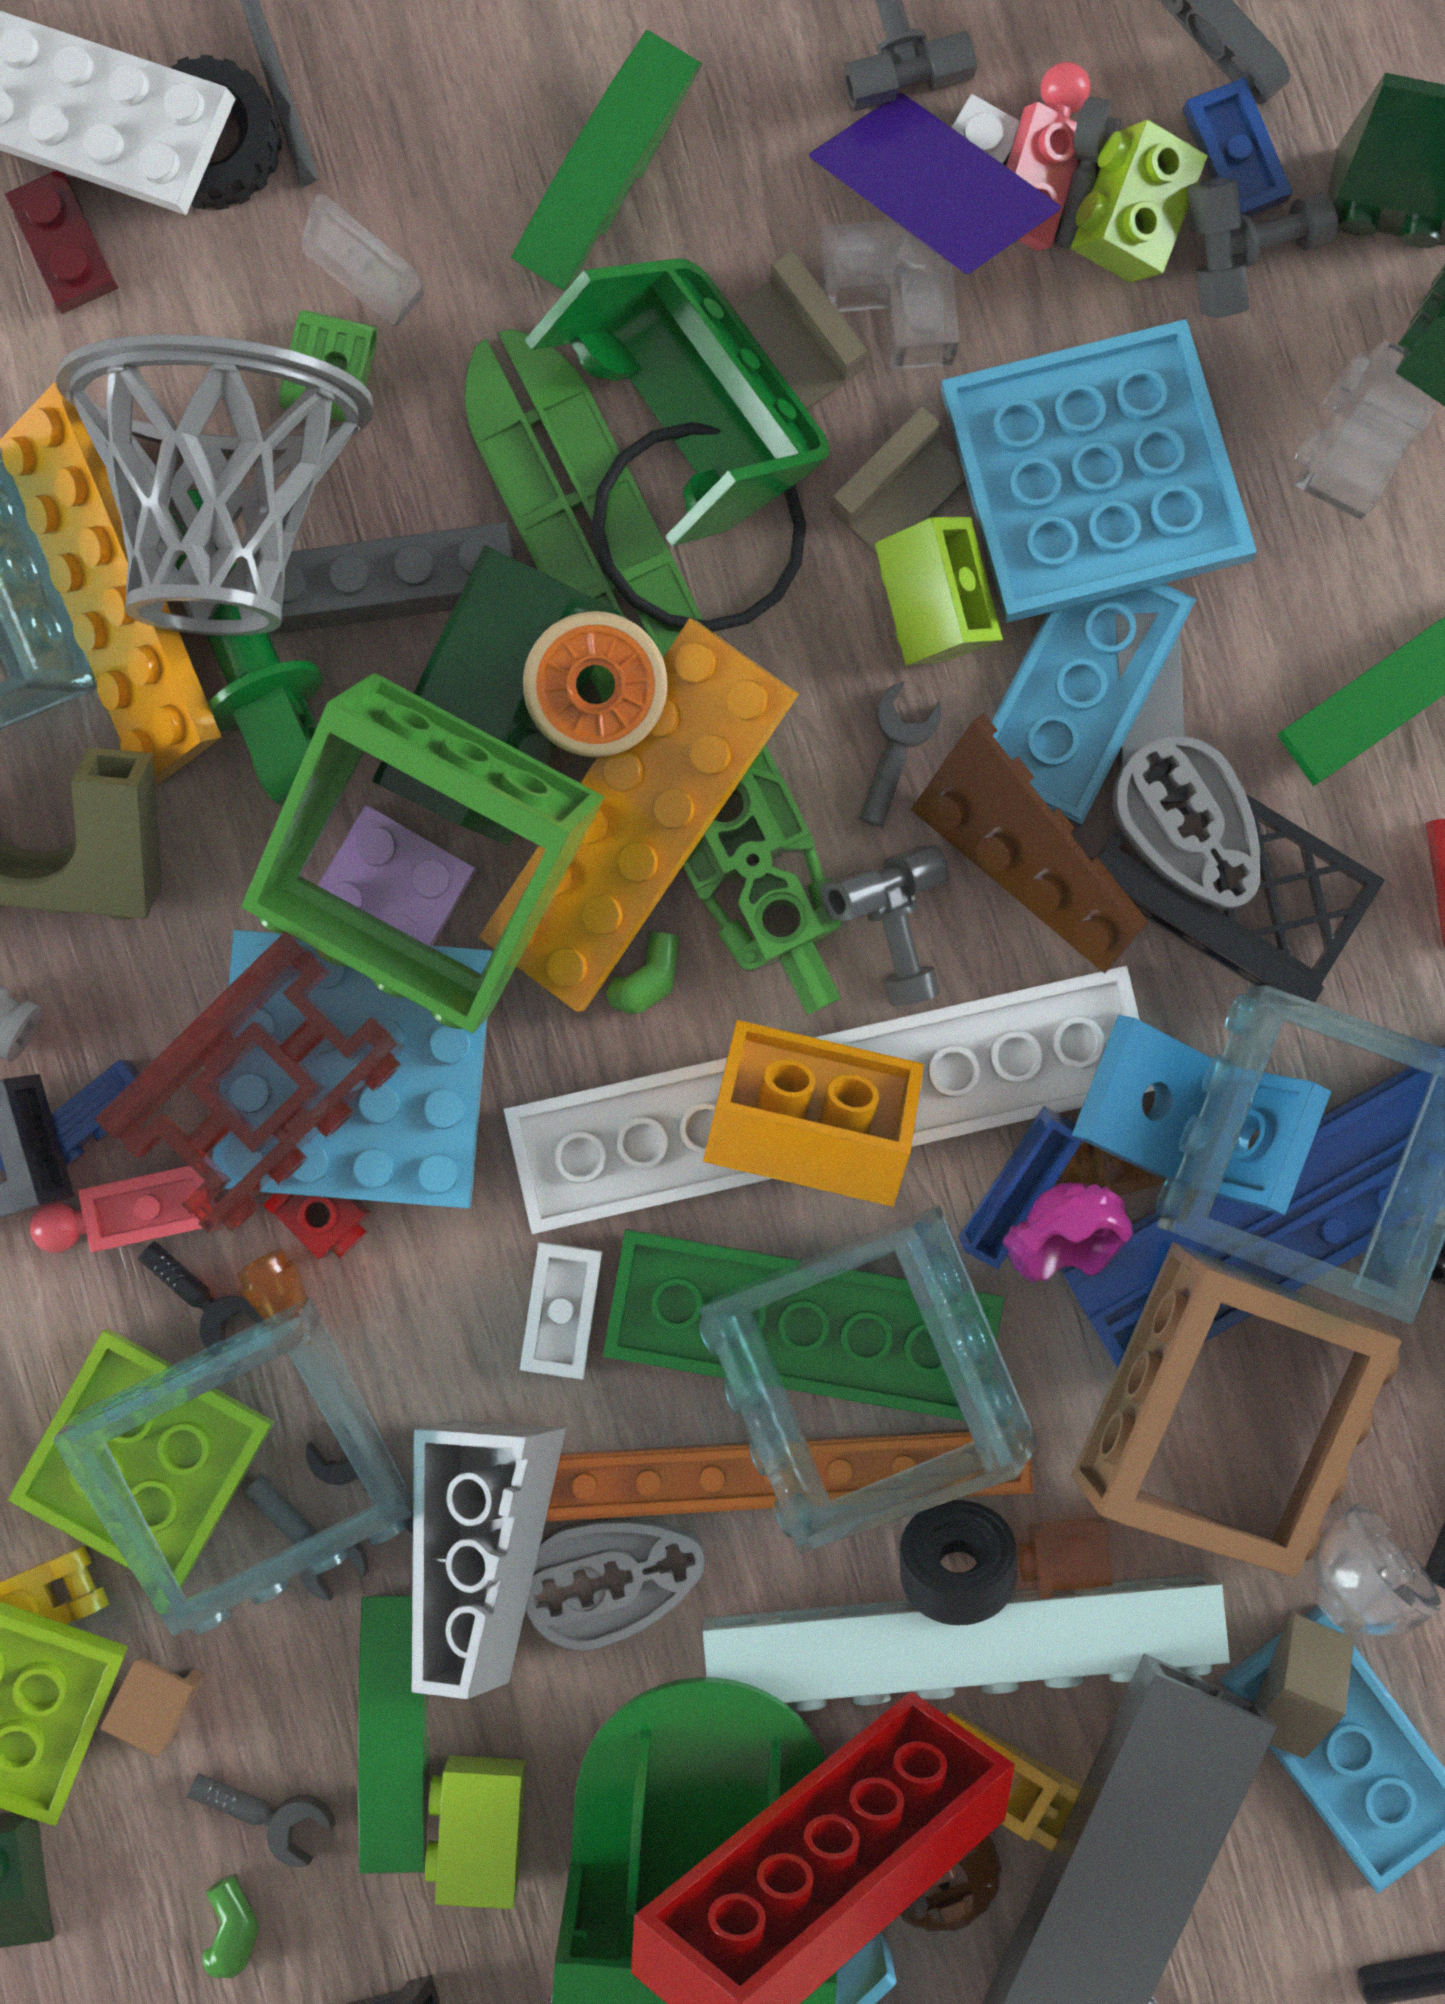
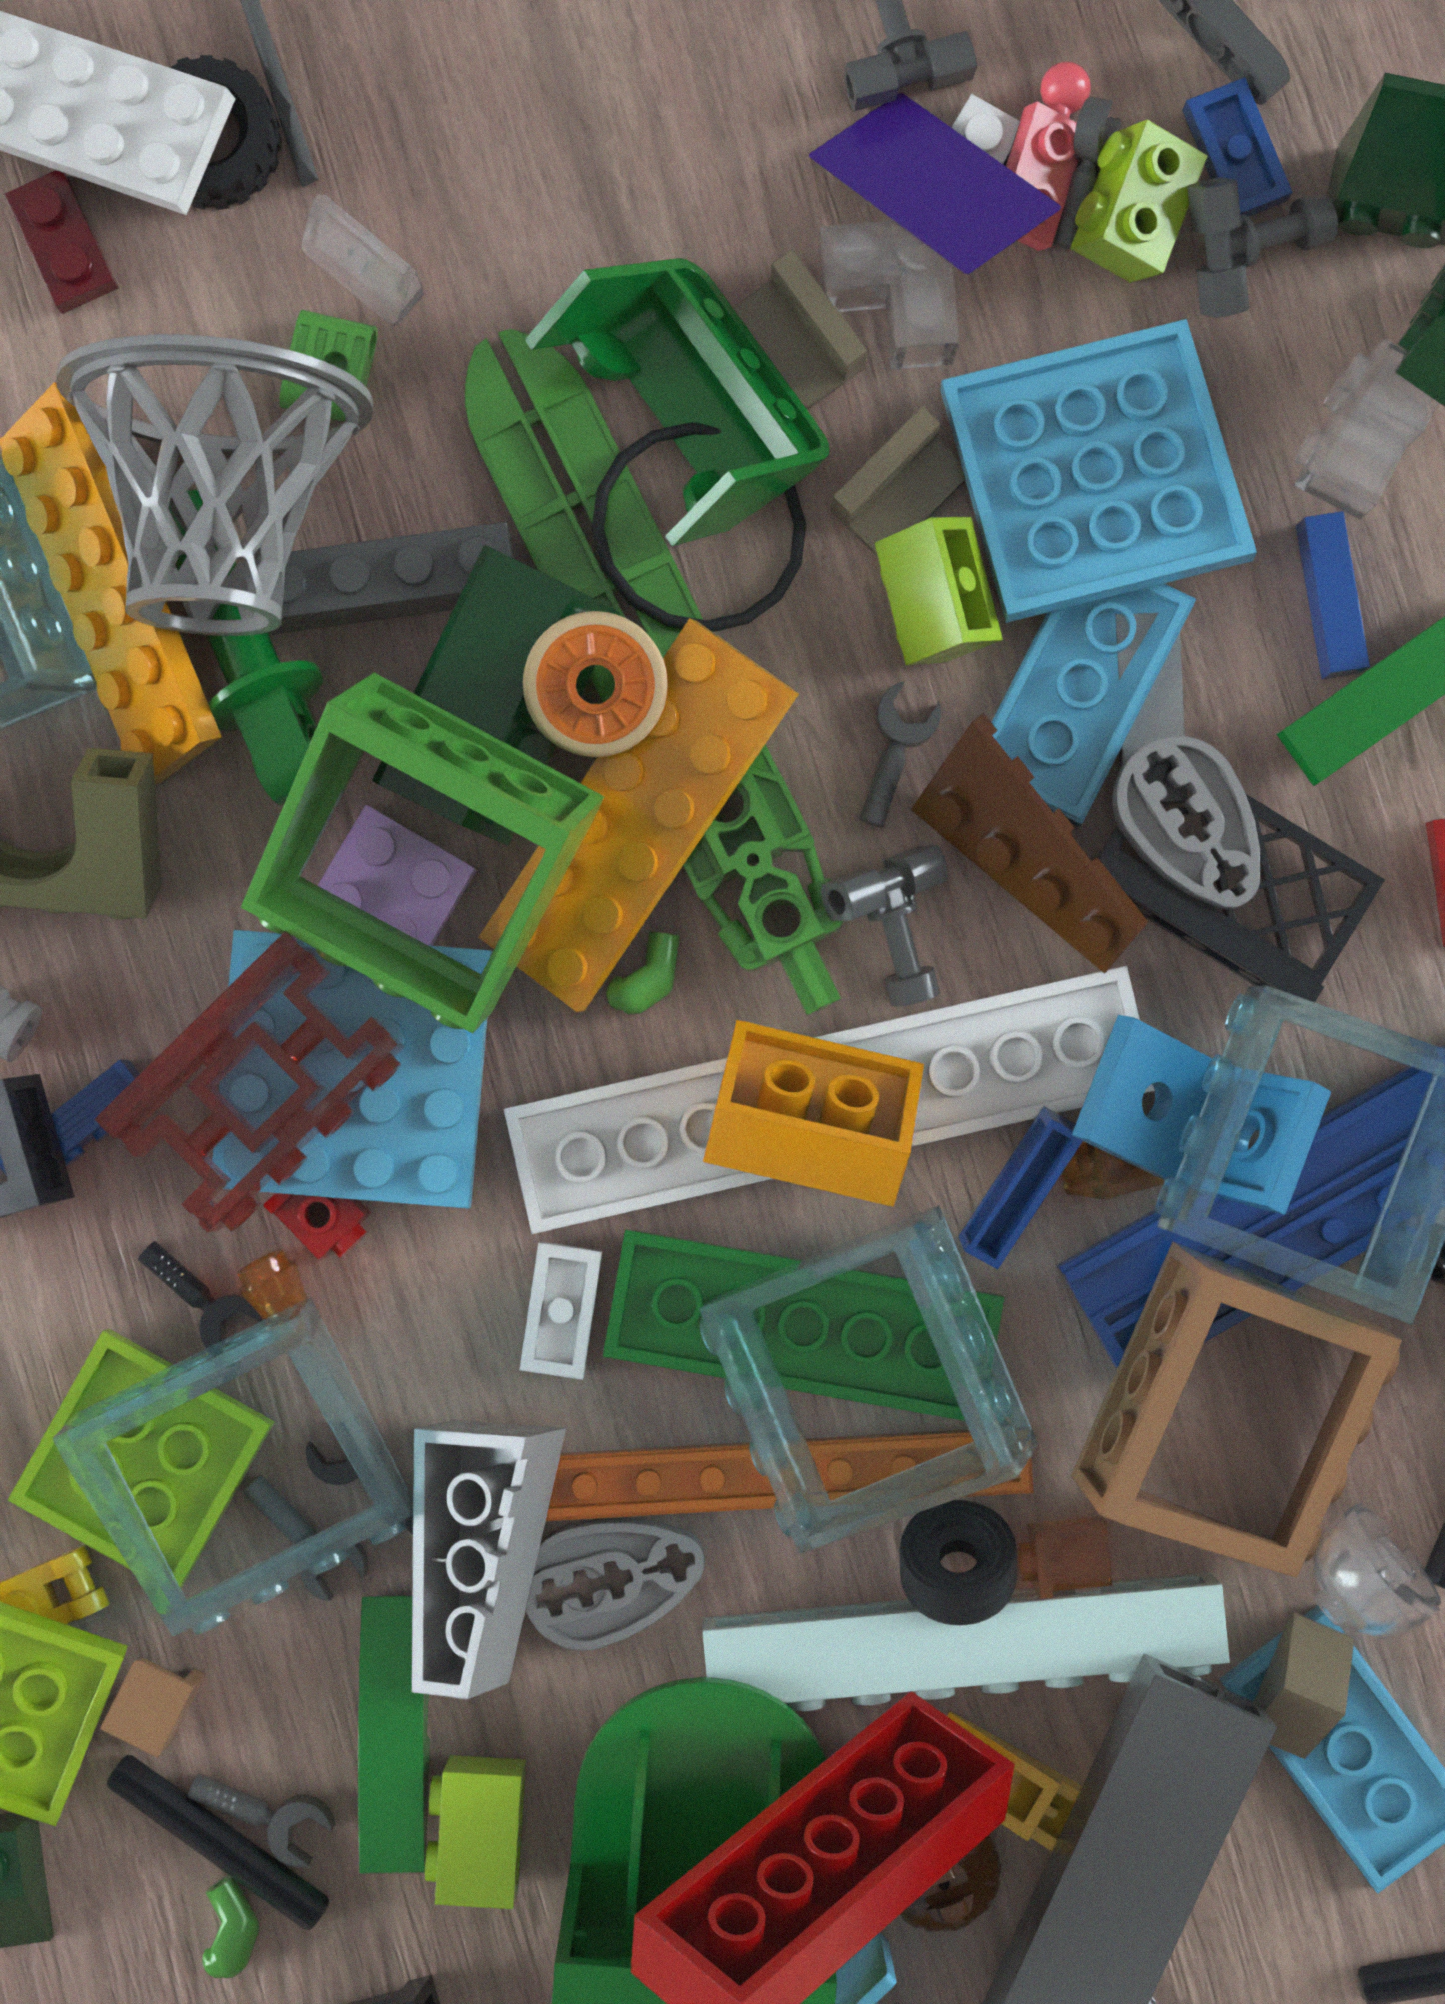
(120, 1212): coral plate -> none
(218, 1842): none -> black axle
(606, 159): green slope -> none
(1069, 1228): dark pink hair -> none
(1332, 595): none -> blue piece

